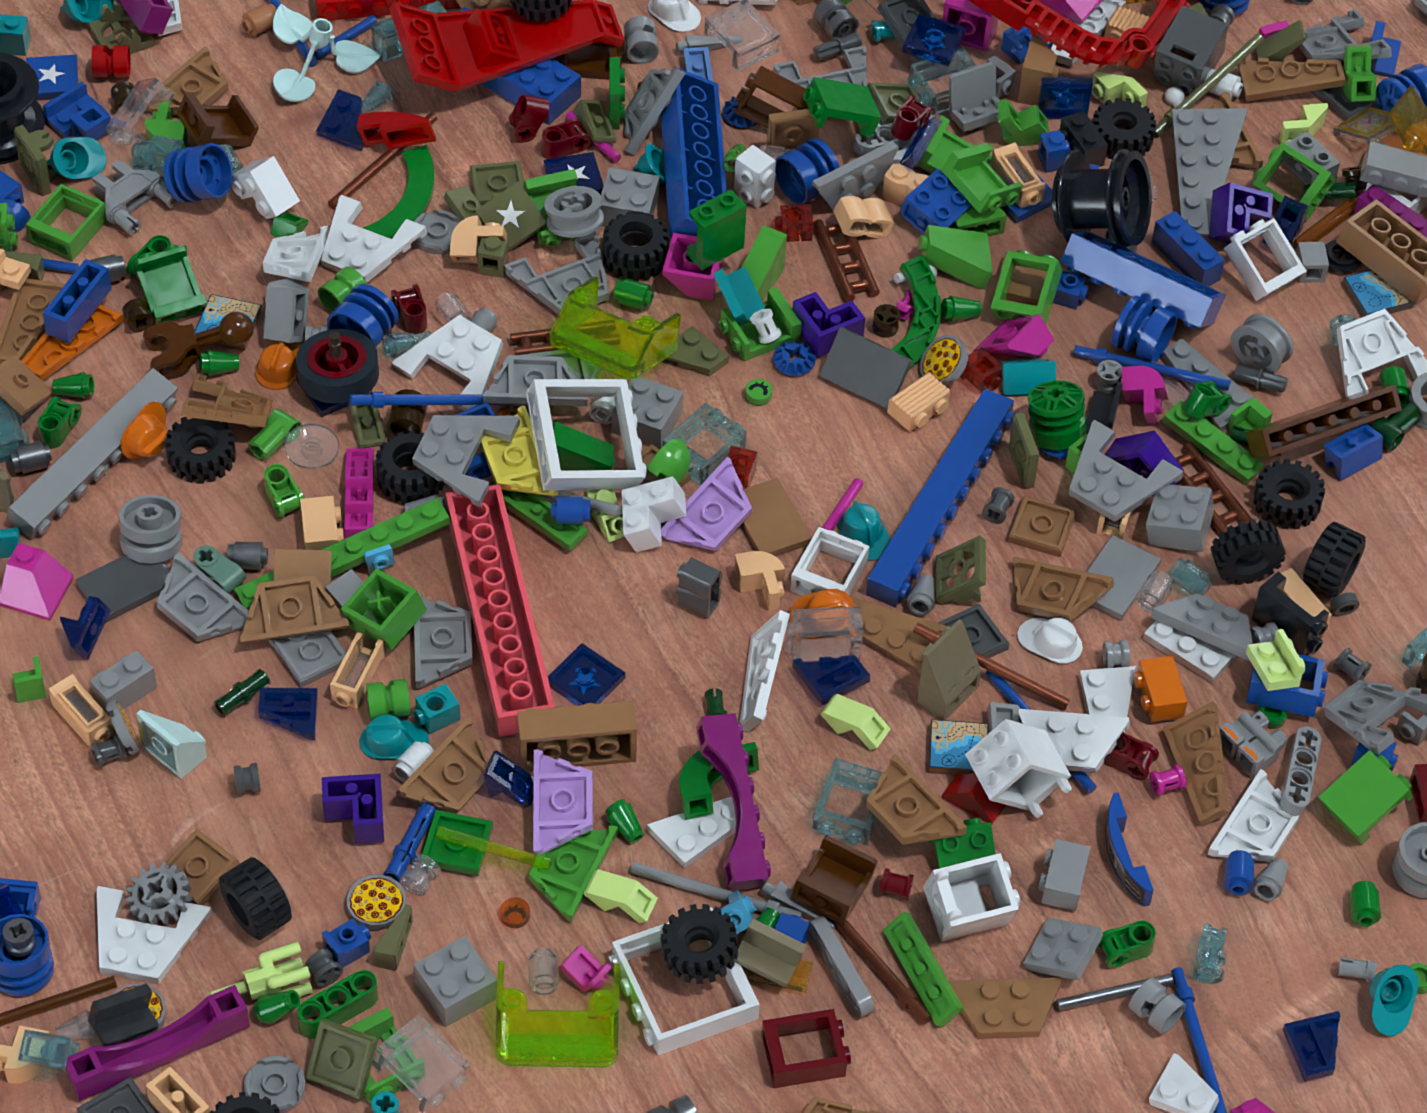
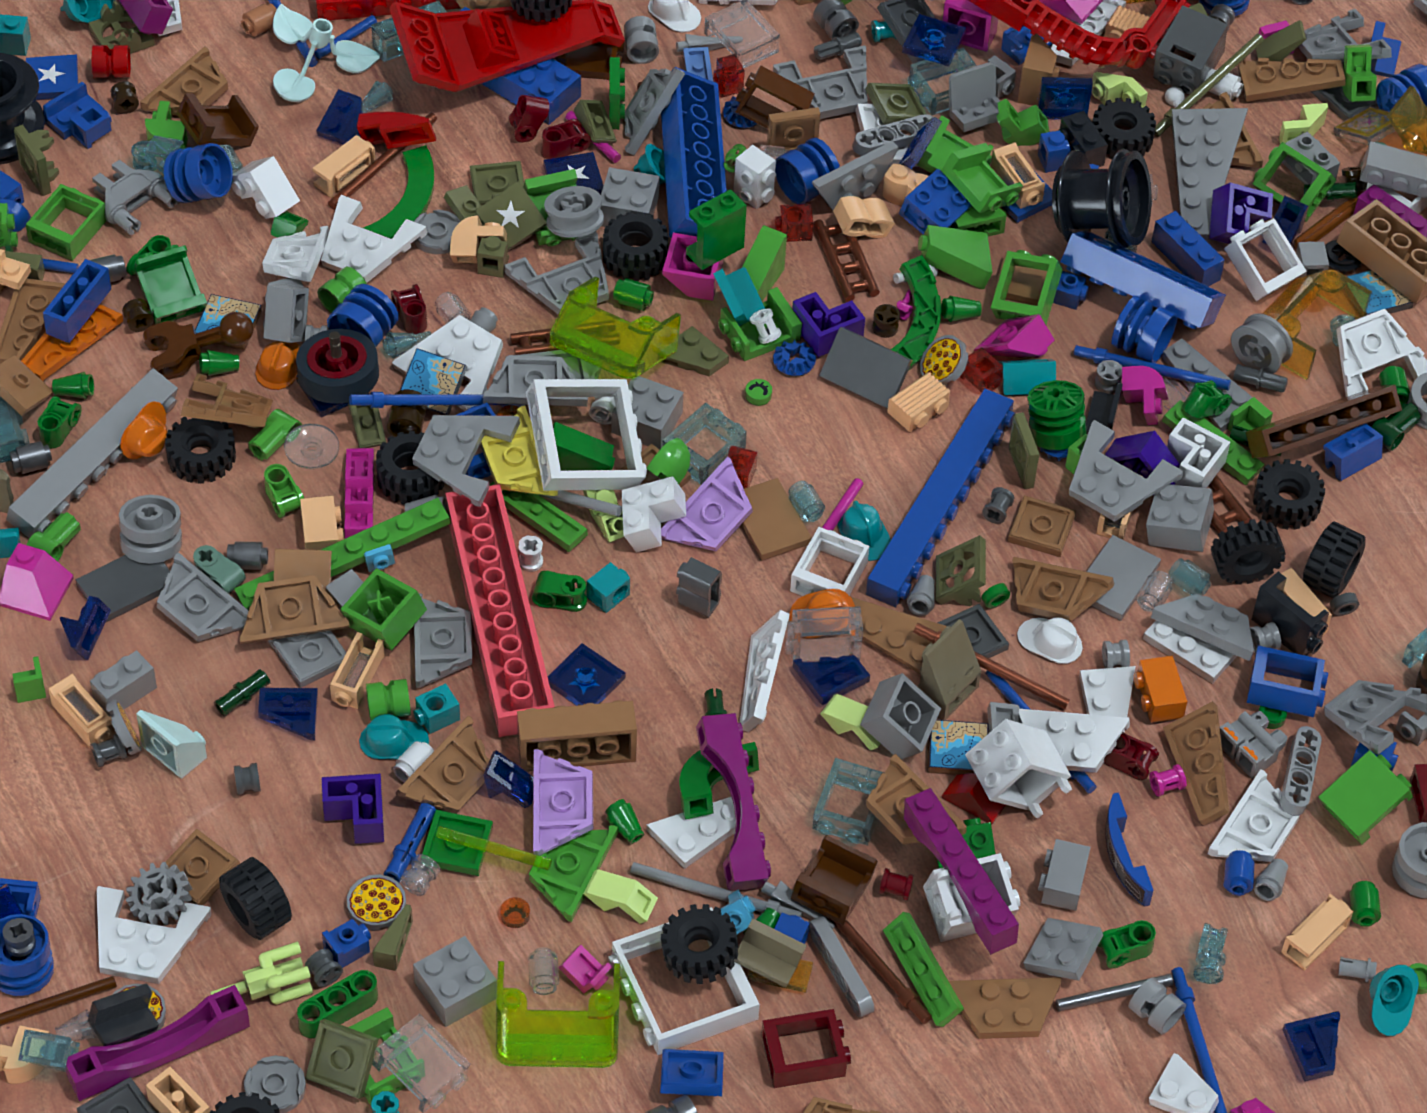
(56, 535): none -> bright green piece
(77, 158): teal piece -> none
(144, 93): clear panel -> none
(274, 1006): green cone -> none
(344, 165): none -> light nougat window
(434, 375): none -> tile
(530, 553): none -> white bush
(558, 589): none -> green piece
(570, 510): blue brick -> none
(608, 587): none -> teal brick
(692, 1072): none -> blue tile
(729, 75): none -> clear red brick
(761, 571): light nougat brick -> none
(806, 501): none -> clear light blue brick
(842, 101): green panel -> none
(900, 716): none -> light grey brick
(910, 118): dark red piece -> none
(985, 906): none -> magenta arch
(995, 595): none -> green tile
(1199, 453): none -> white brick
(1277, 662): yellowish green bracket -> none
(1317, 932): none -> light nougat window
(1328, 285): none -> clear yellow windscreen
(1352, 665): dark grey bush -> none

